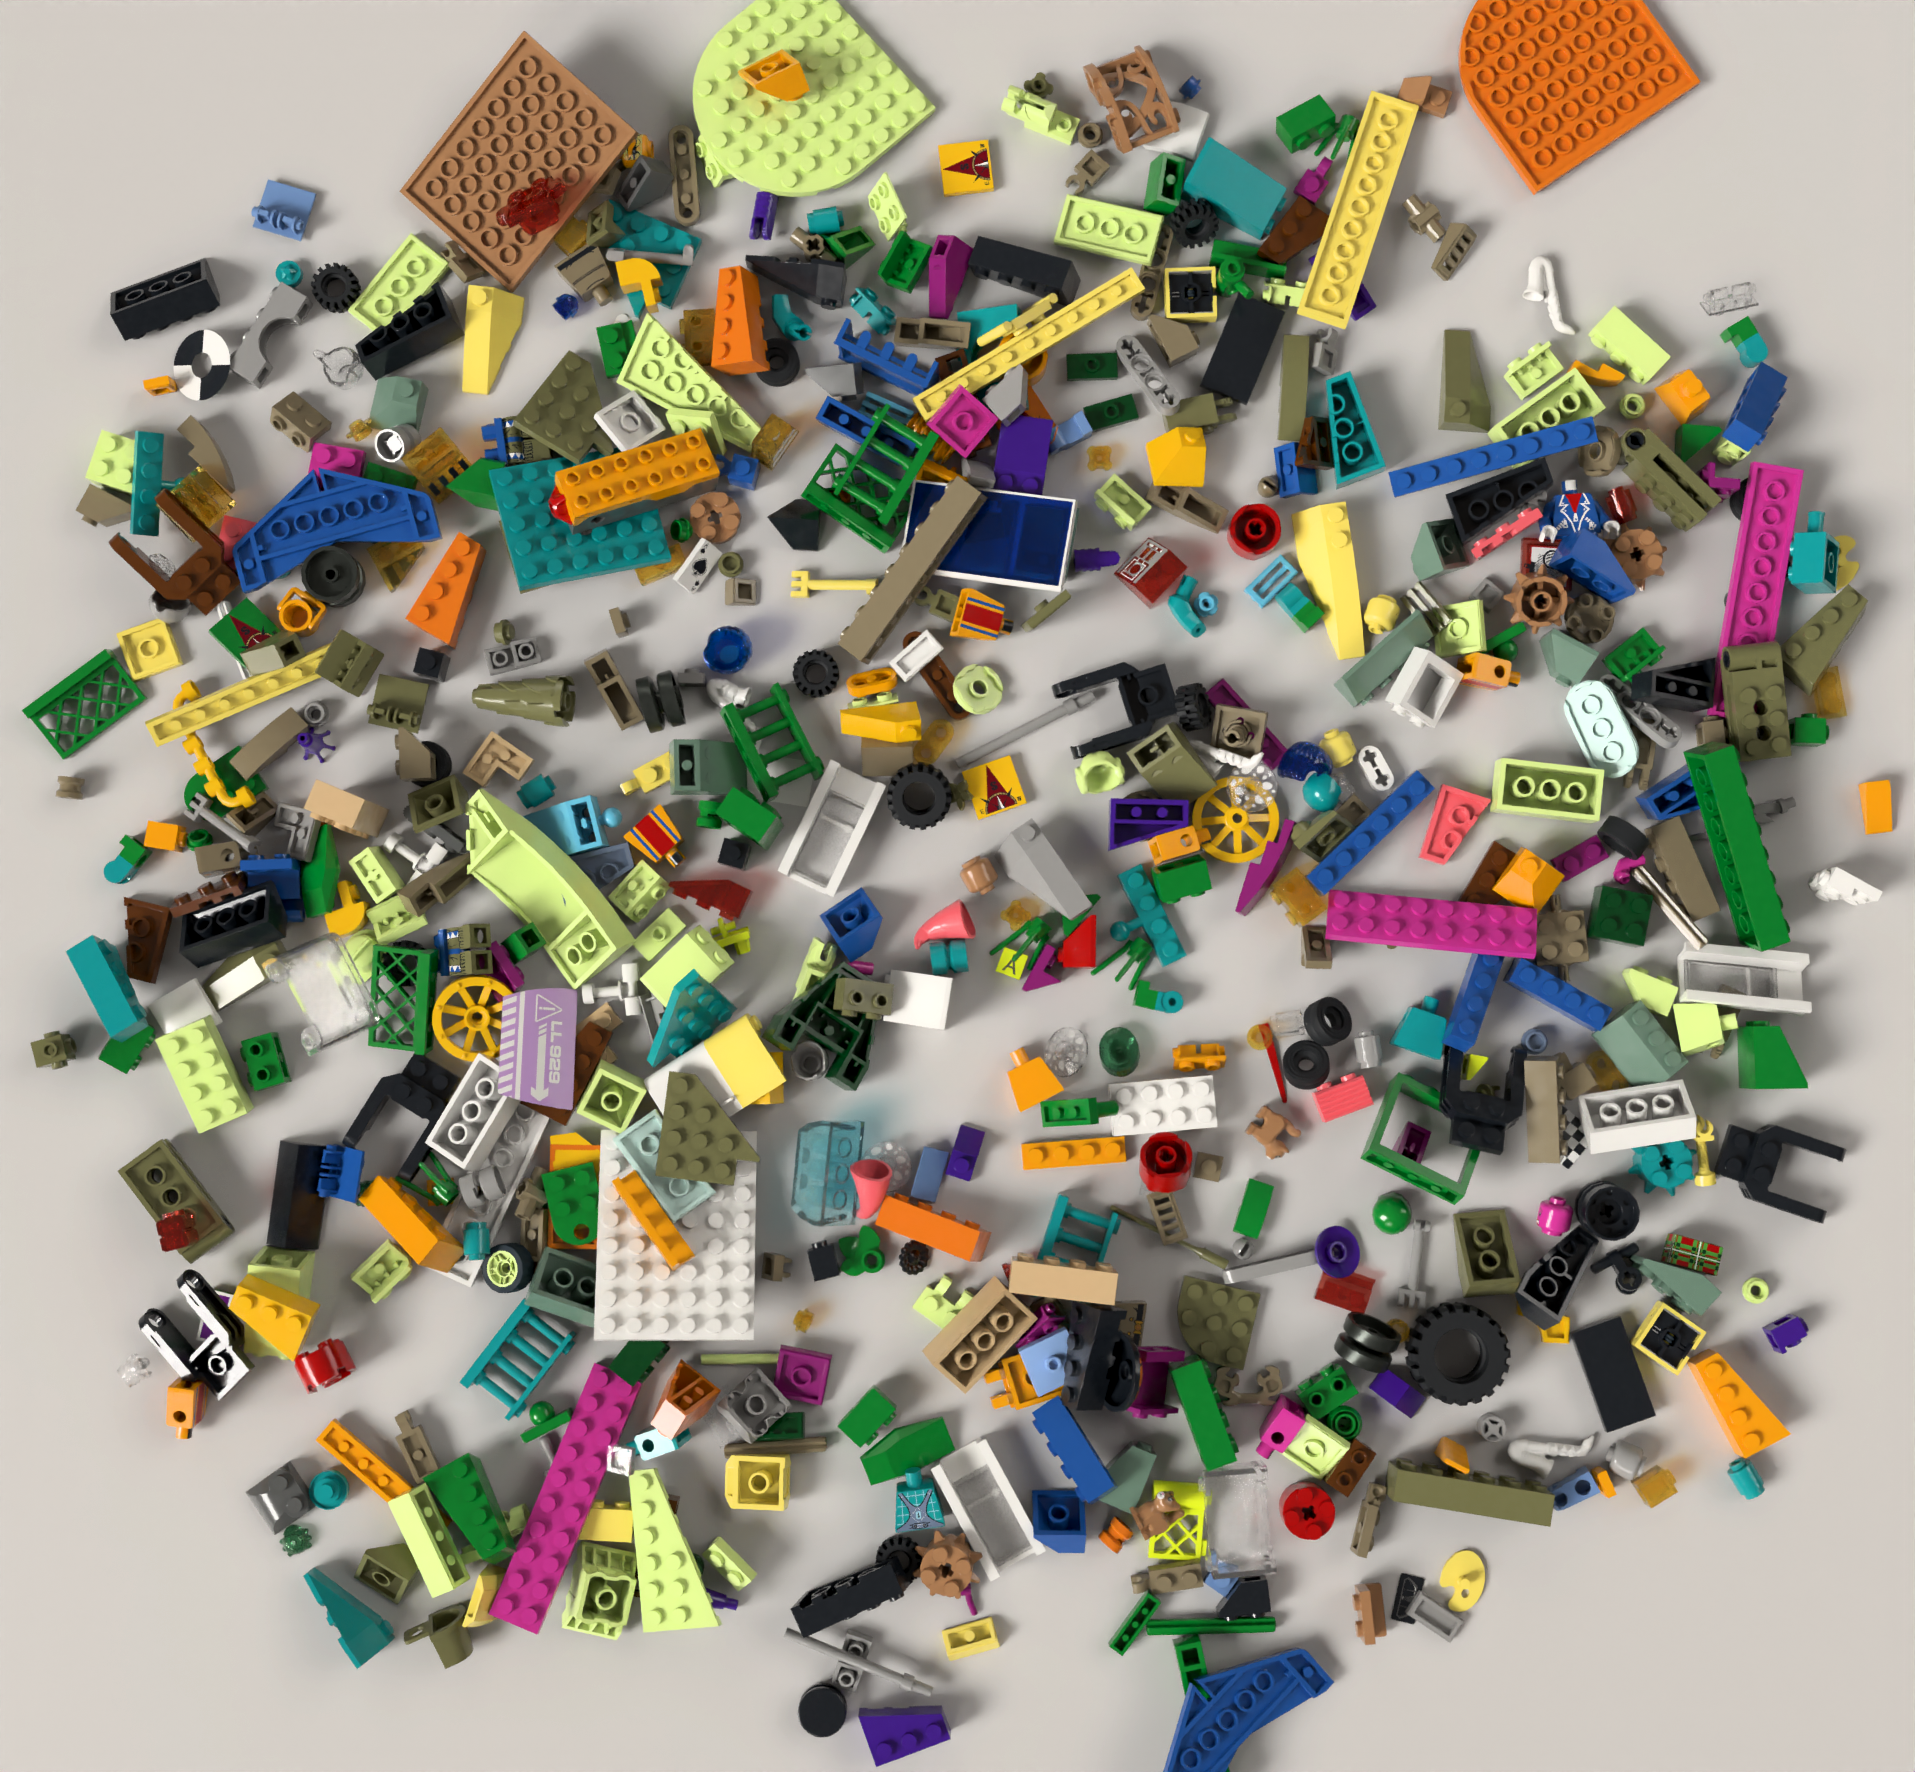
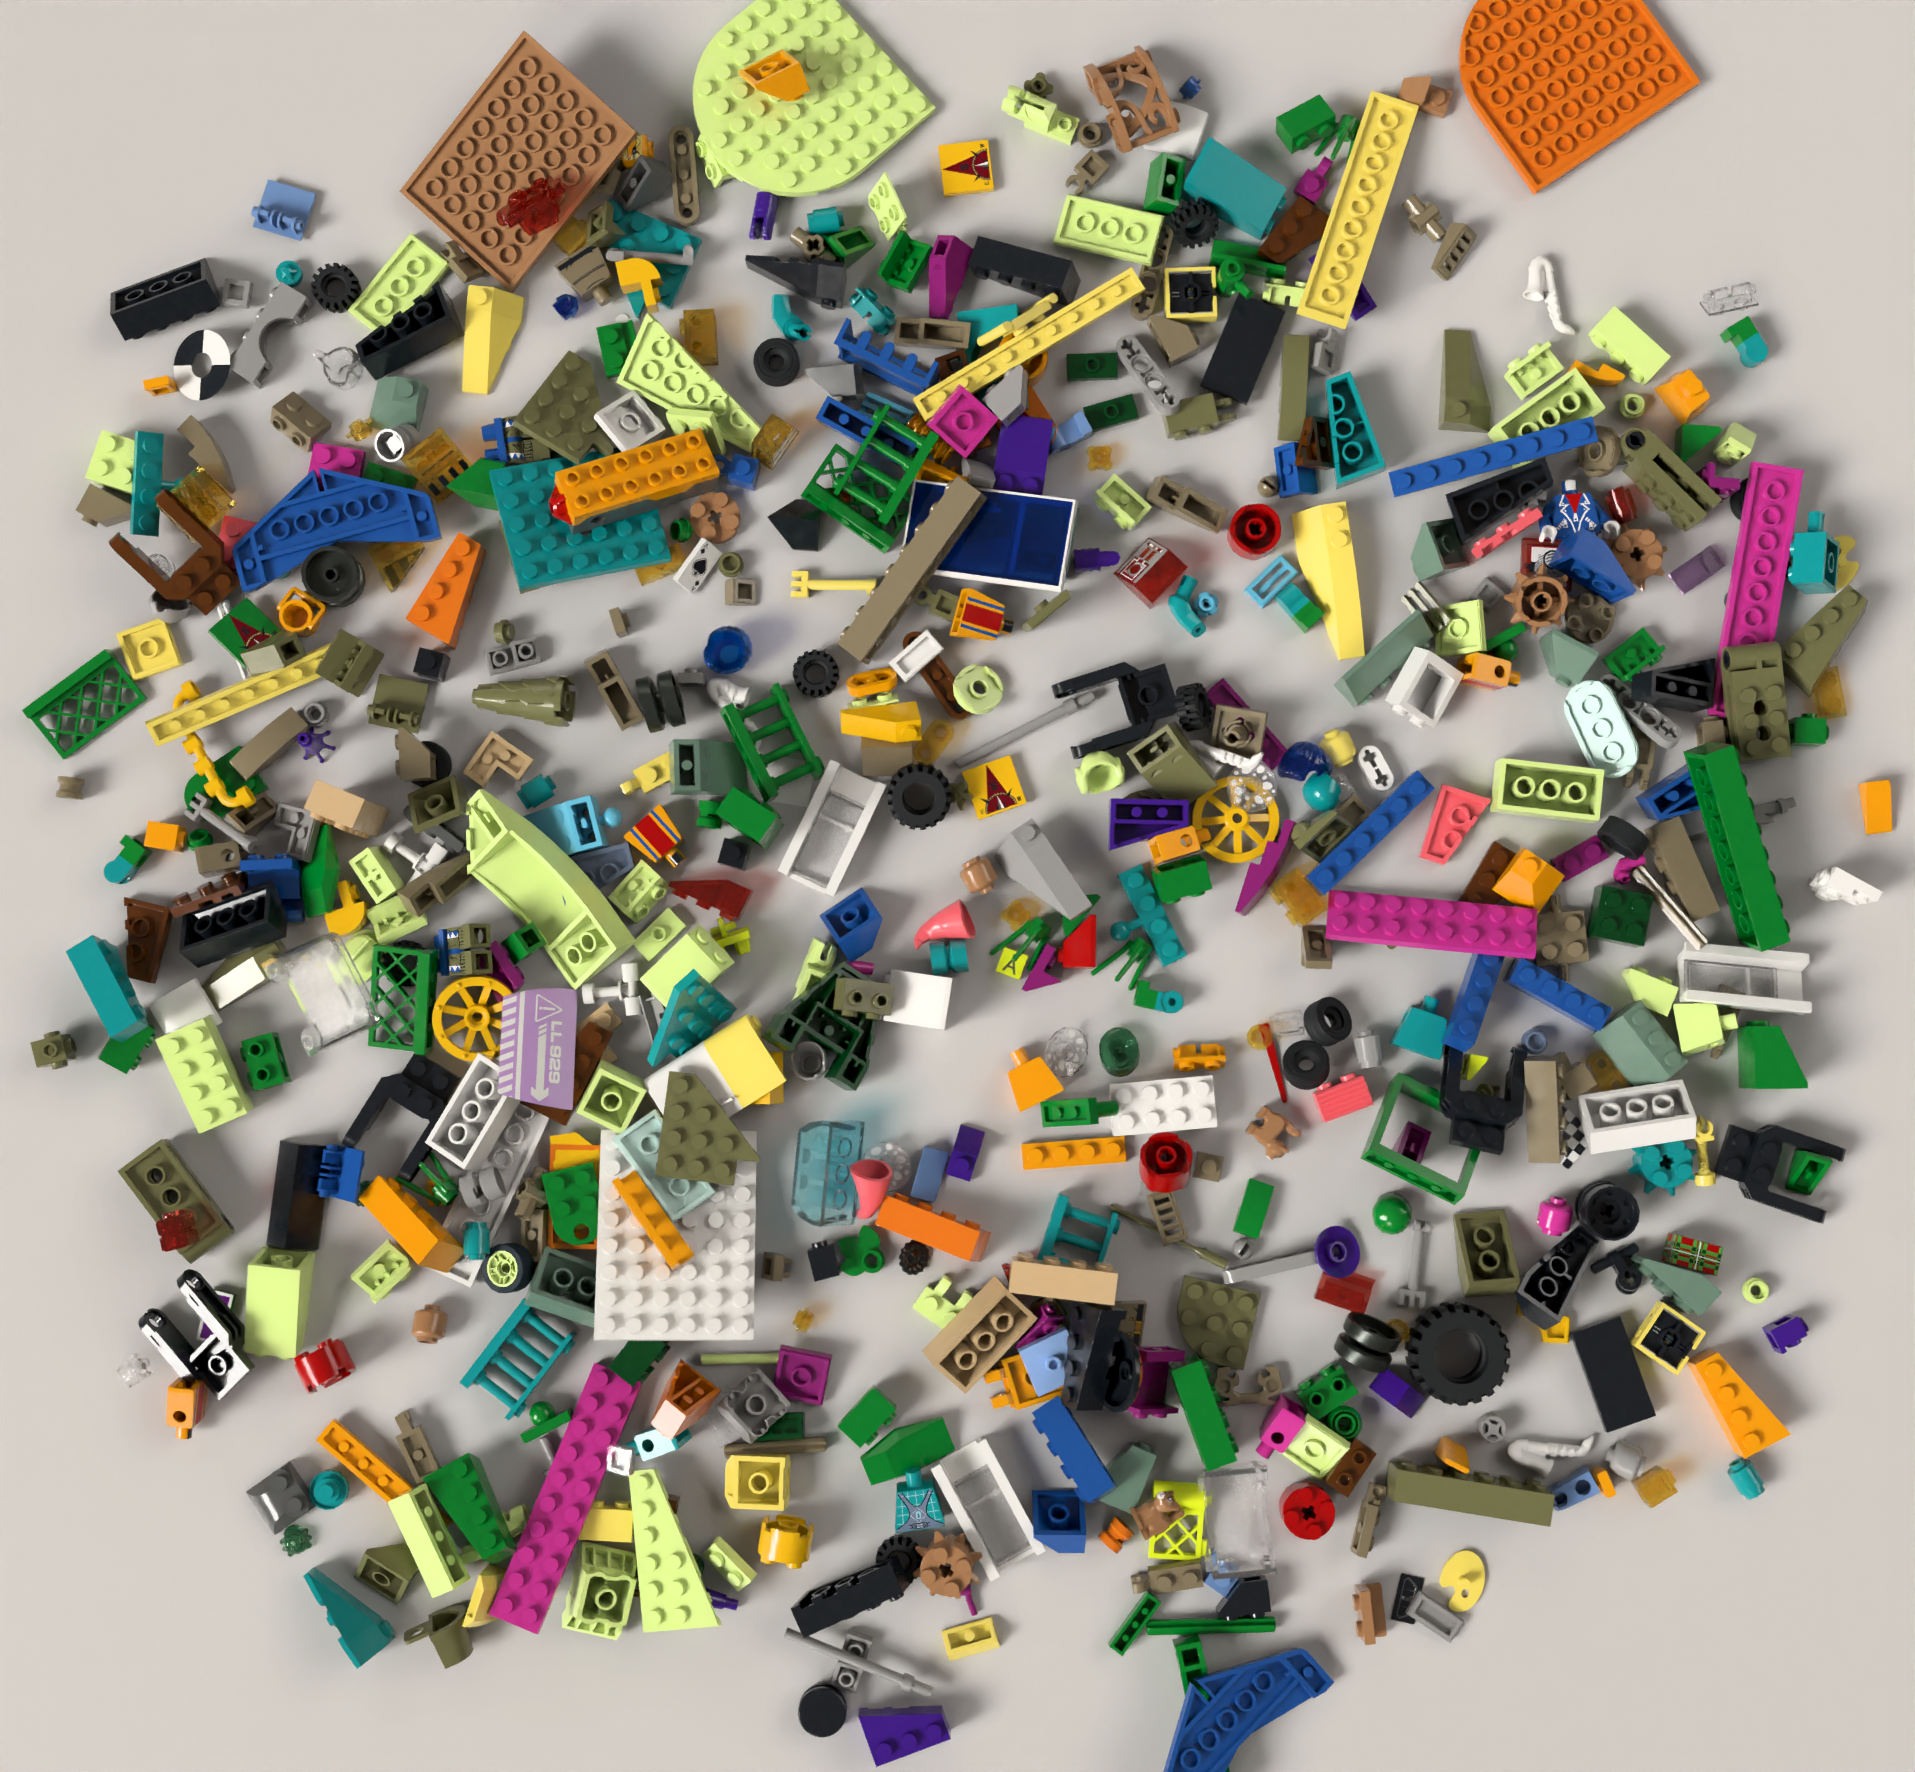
(237, 293): none -> light grey plate
(275, 1313): yellow wedge -> none
(429, 1324): none -> medium nougat head
(738, 324): orange wedge -> none
(785, 1540): none -> yellow brick
(1178, 457): yellow slope -> none
(1381, 614): light yellow head -> none
(1696, 570): none -> clear purple slope
(1755, 407): blue brick -> none
(1806, 1171): none -> green slope

